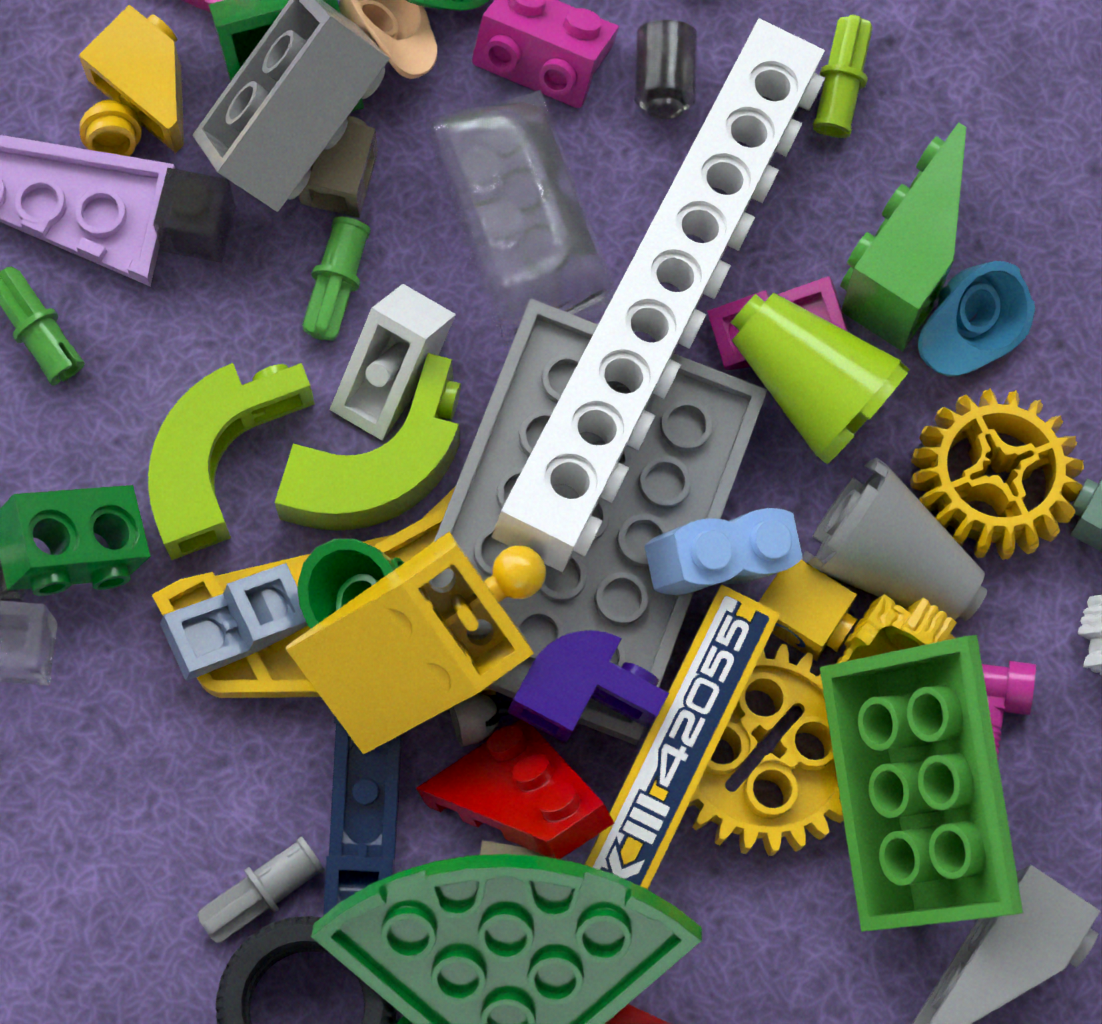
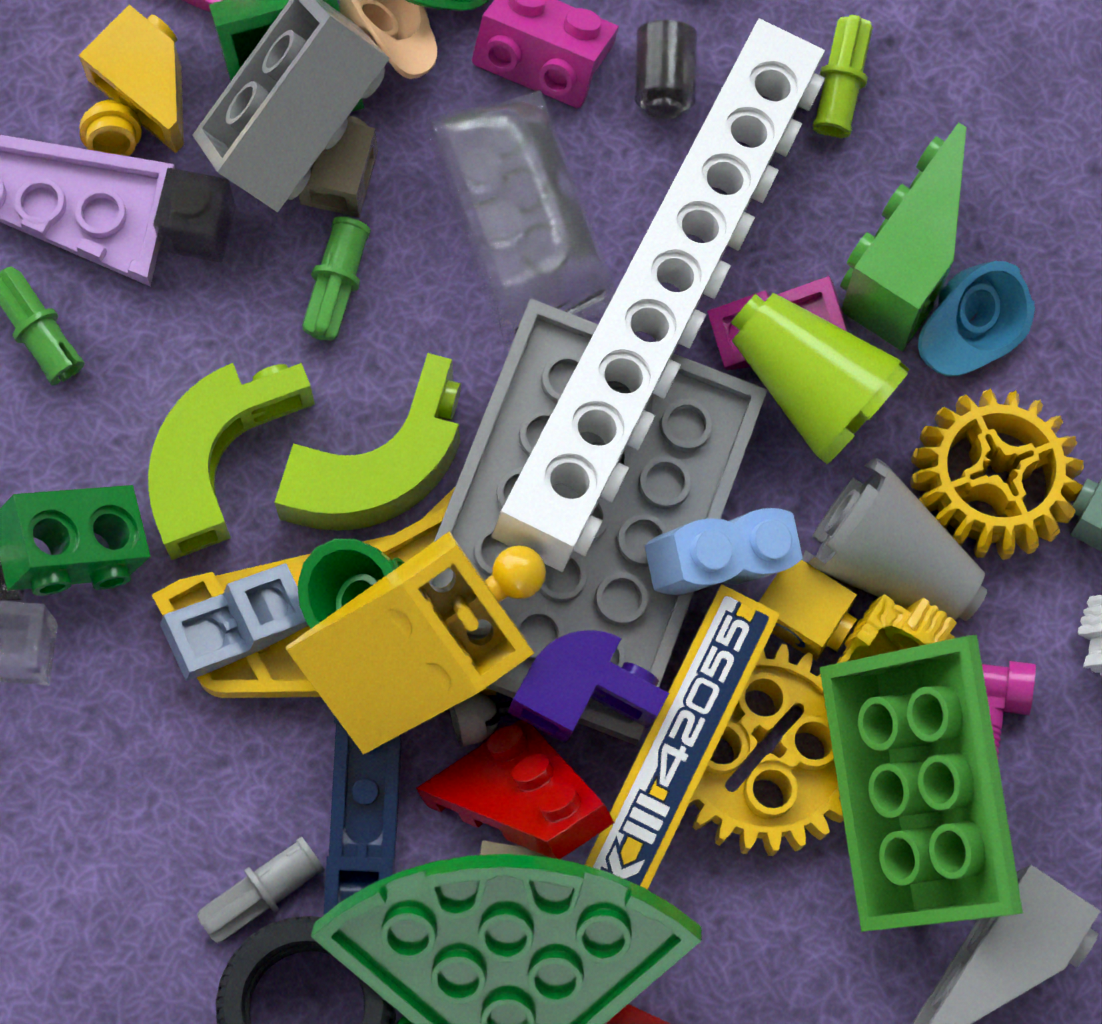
(390, 359): white slope -> none

